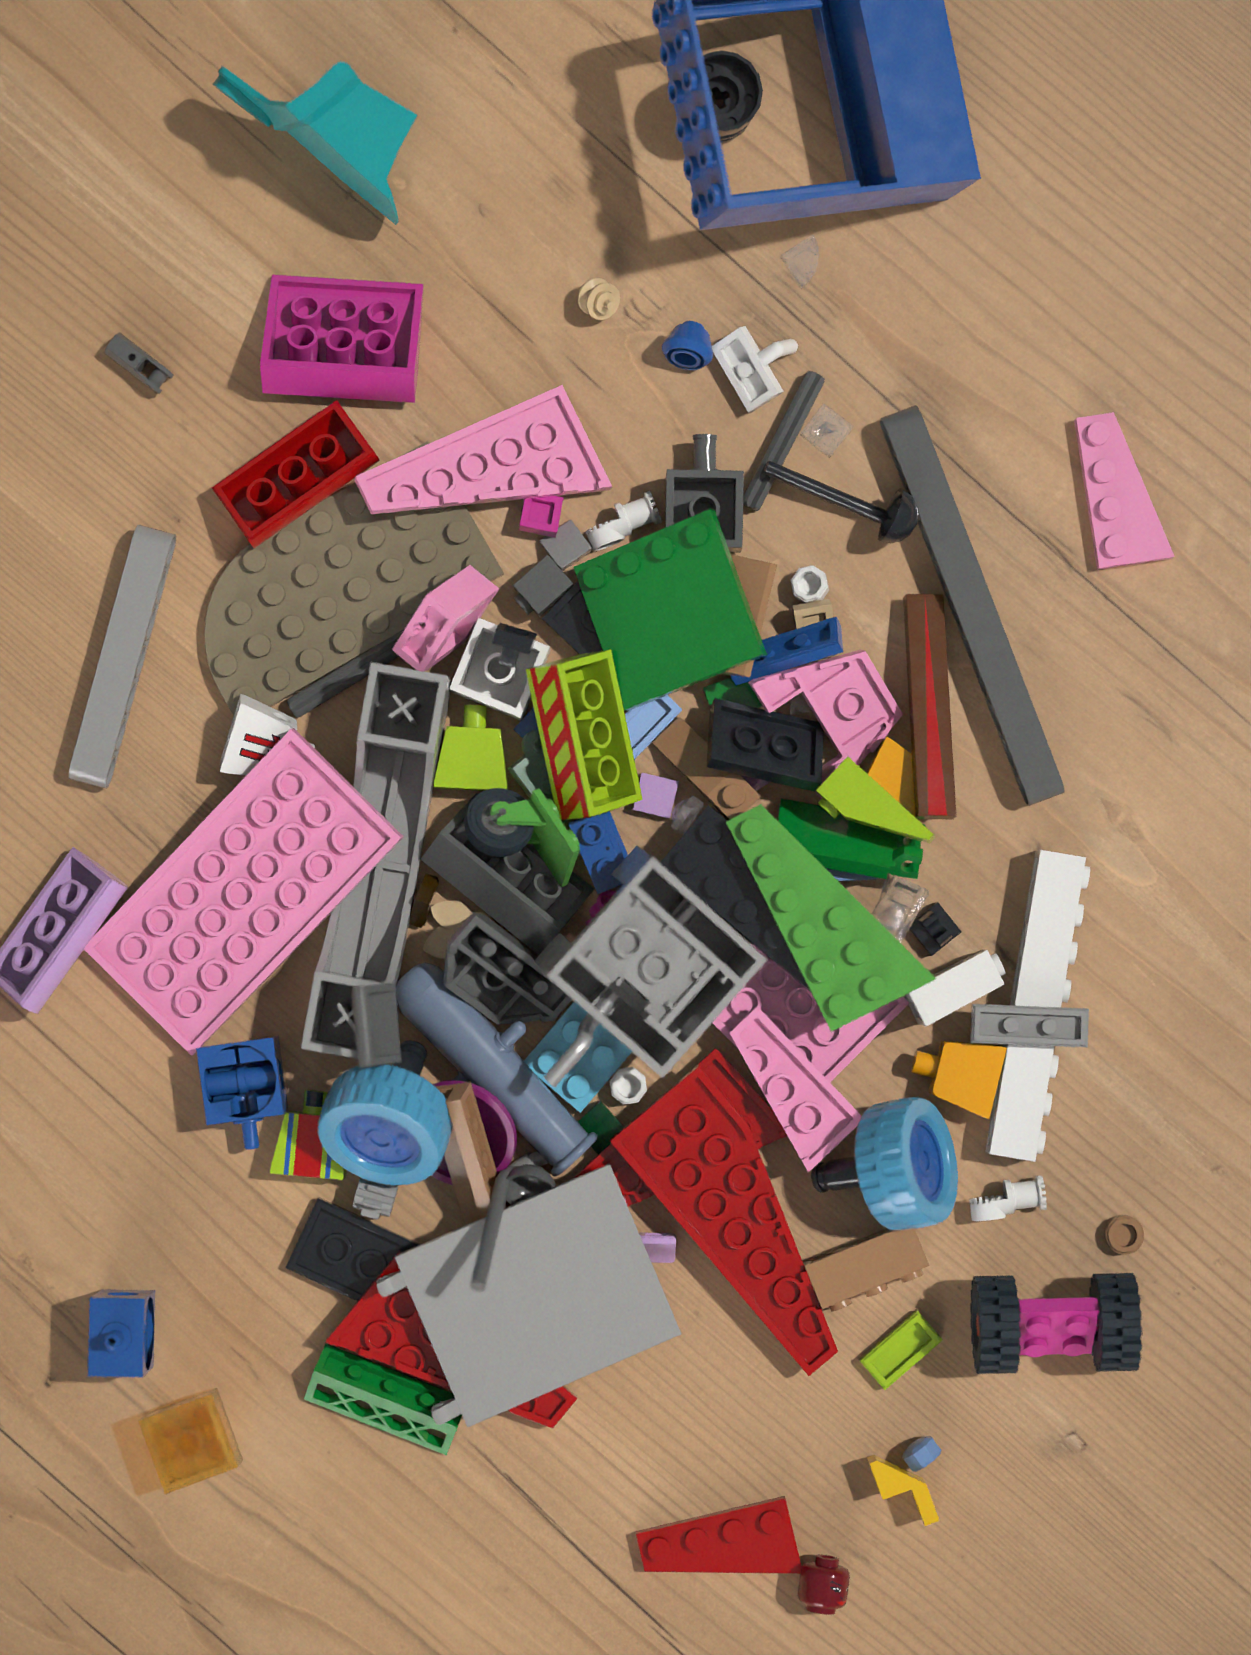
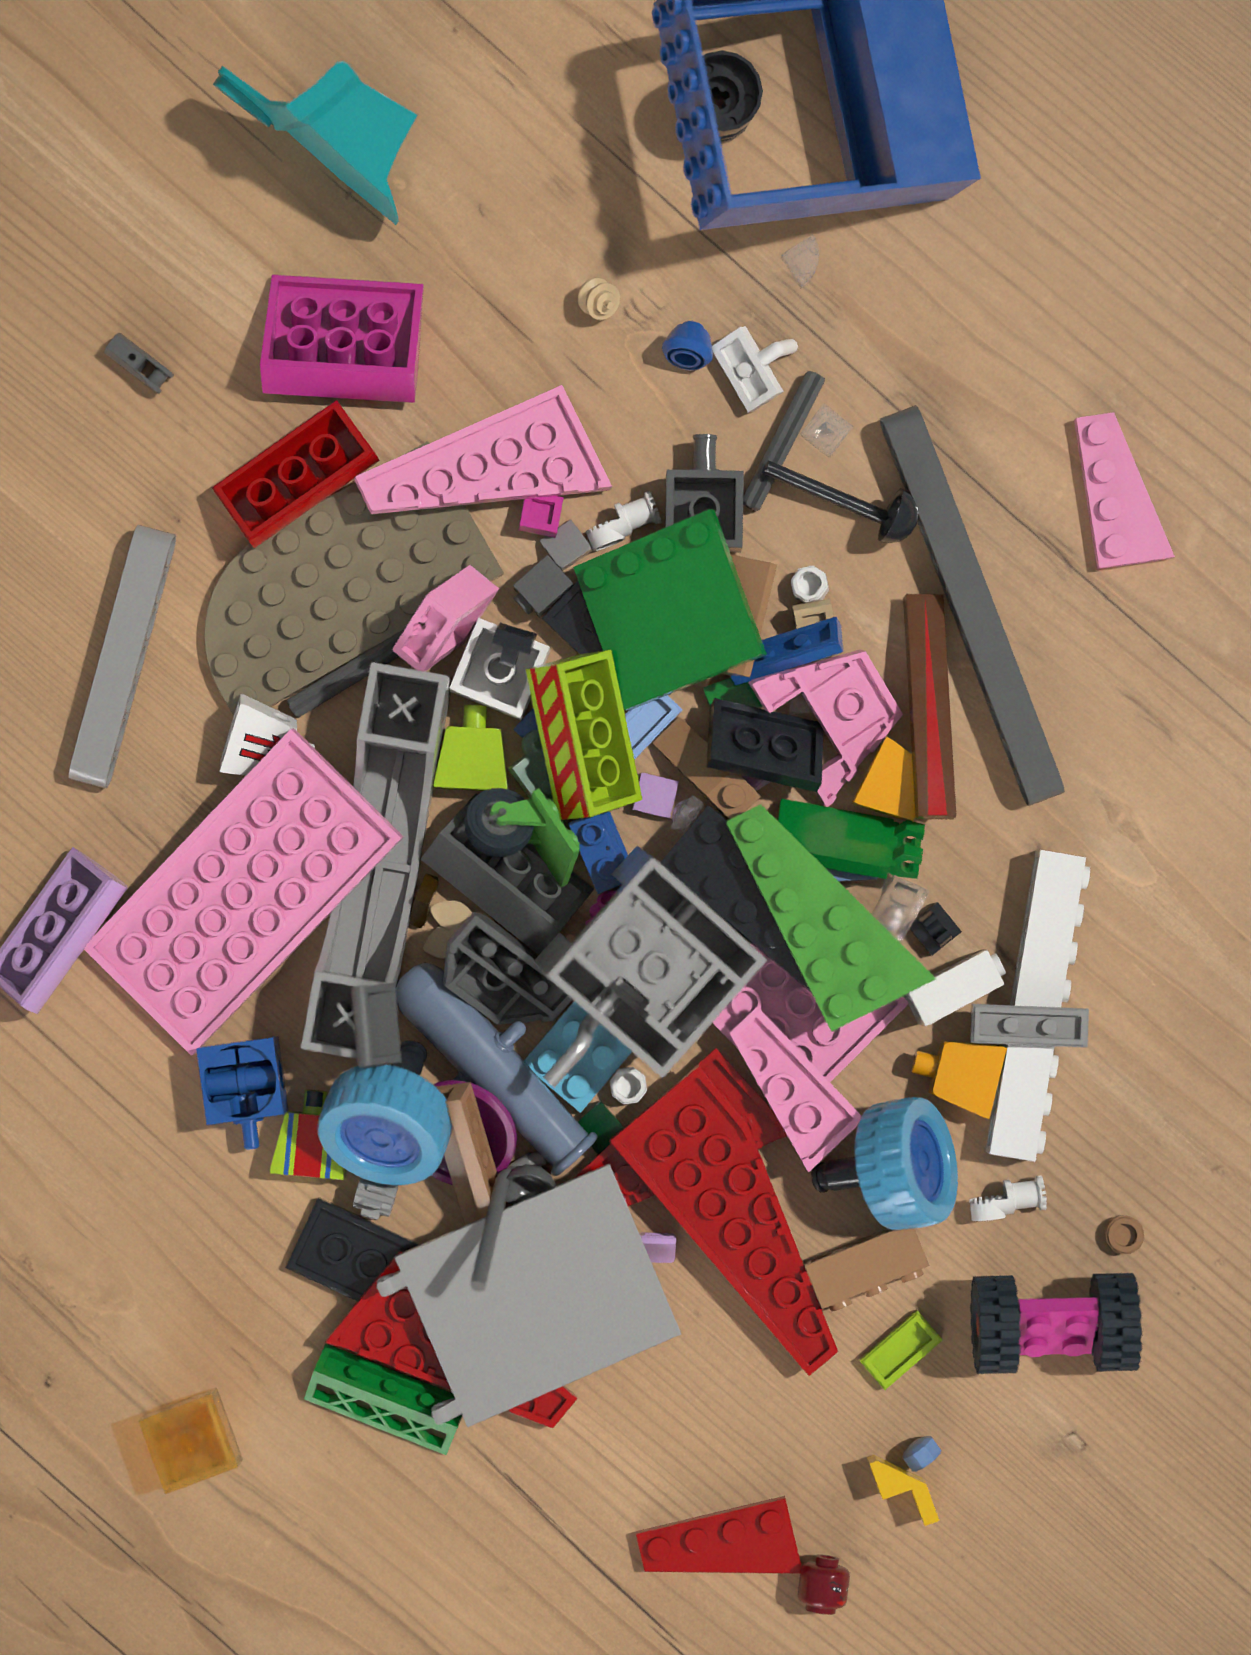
(121, 1333): blue piece -> none
(865, 802): lime slope -> none

